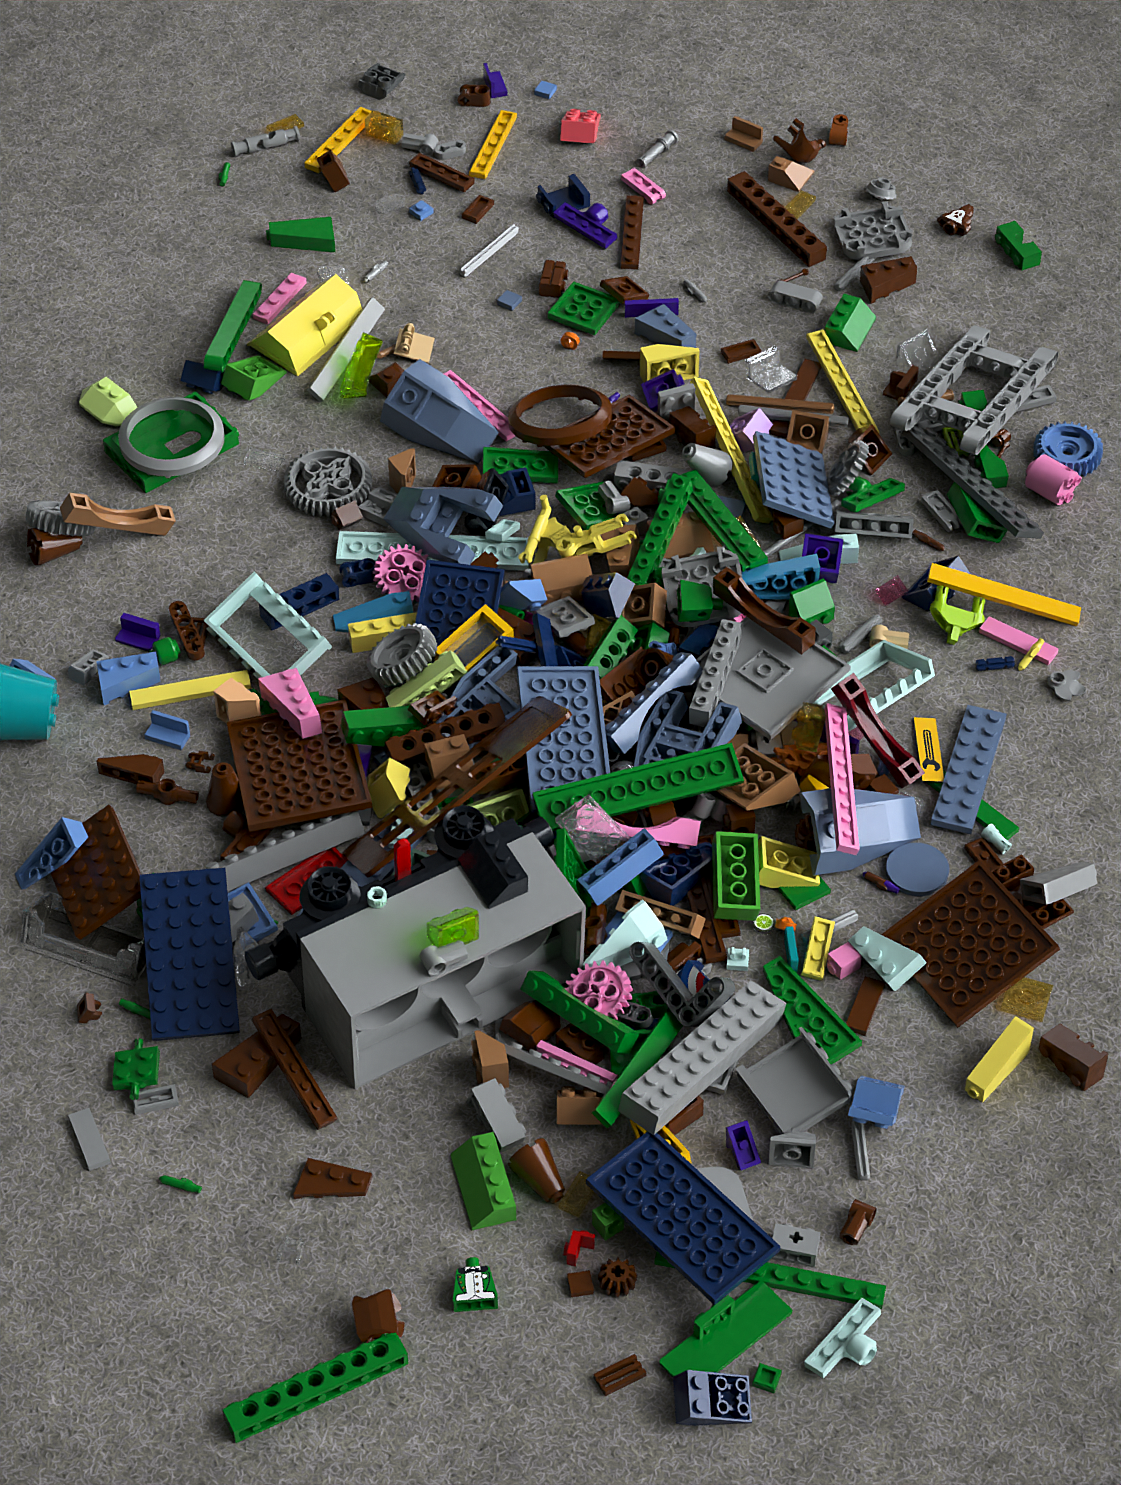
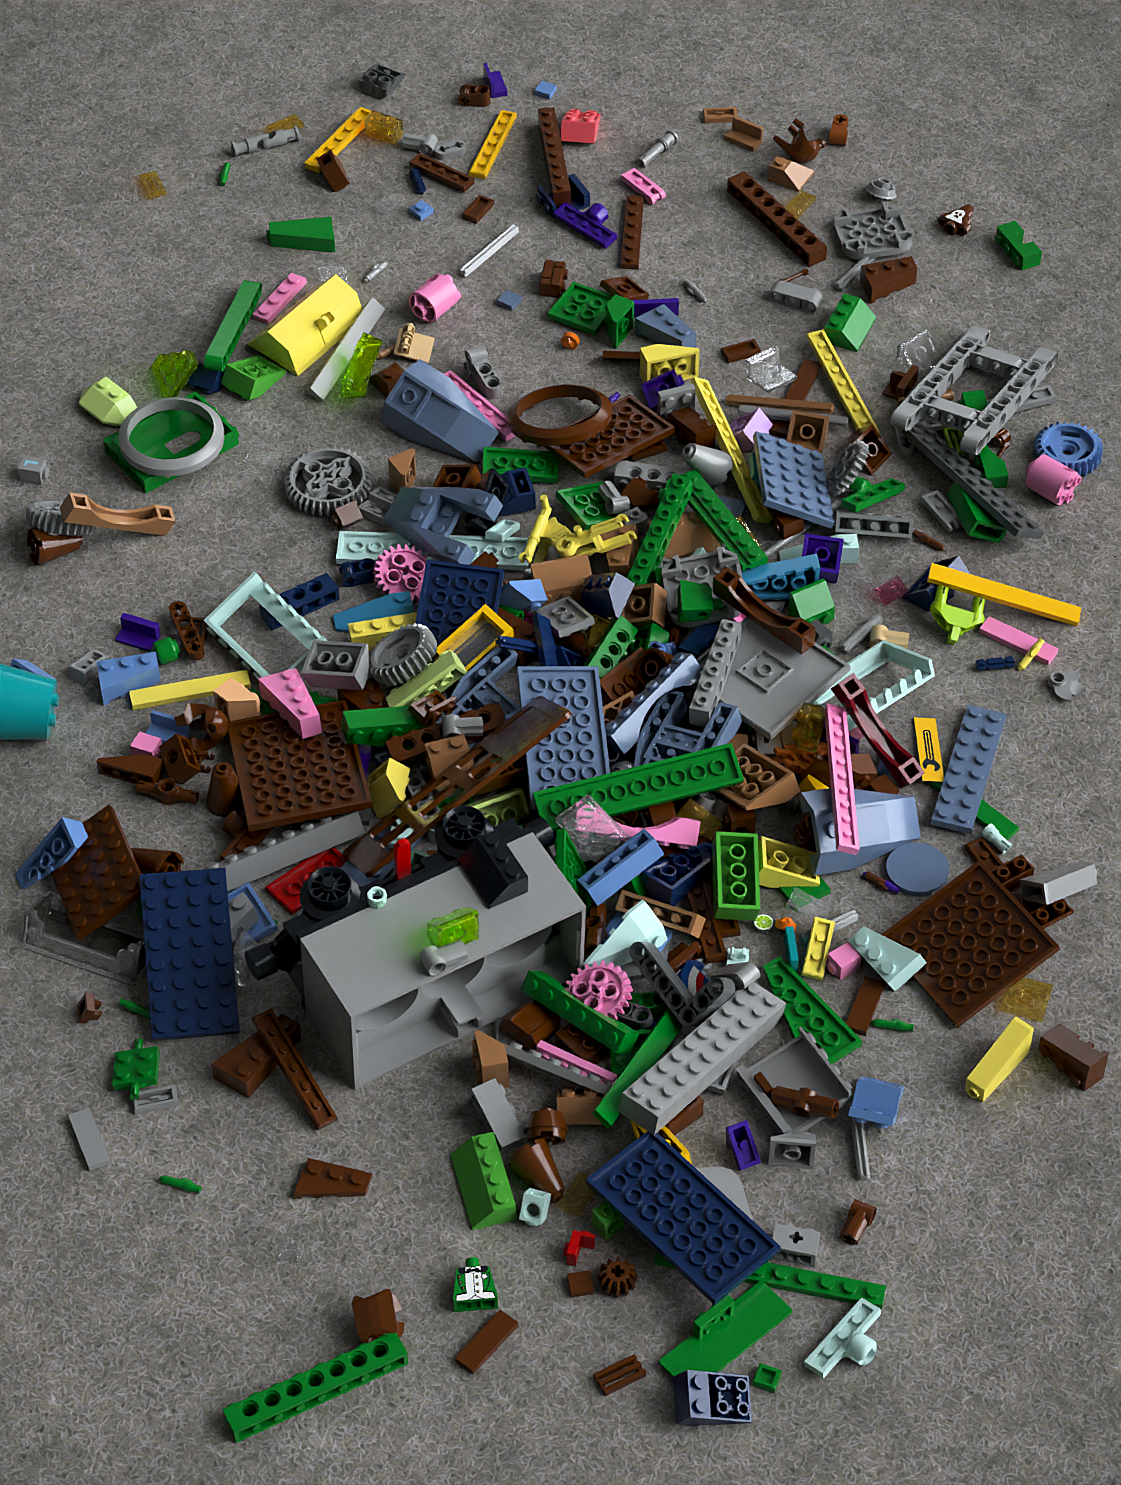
(33, 470): none -> light grey brick
(146, 745): none -> bright pink brick
(157, 193): none -> clear yellow tile
(157, 860): none -> reddish brown cone
(173, 371): none -> clear neon green plate
(179, 758): none -> reddish brown brick
(211, 721): none -> reddish brown piece
(337, 665): none -> light grey slope
(434, 298): none -> bright pink cylinder
(454, 725): none -> light grey piece
(481, 370): none -> light grey piece
(486, 1342): none -> reddish brown tile
(541, 1200): none -> light aqua brick
(547, 1125): none -> reddish brown cone
(554, 156): none -> reddish brown brick
(619, 319): none -> green slope
(709, 823): none -> clear yellow tile
(719, 115): none -> medium nougat tile
(740, 973): none -> light grey beam
(764, 1084): none -> reddish brown tile
(805, 1102): none -> reddish brown piece
(807, 905): none -> clear tile
(894, 1024): none -> green piece

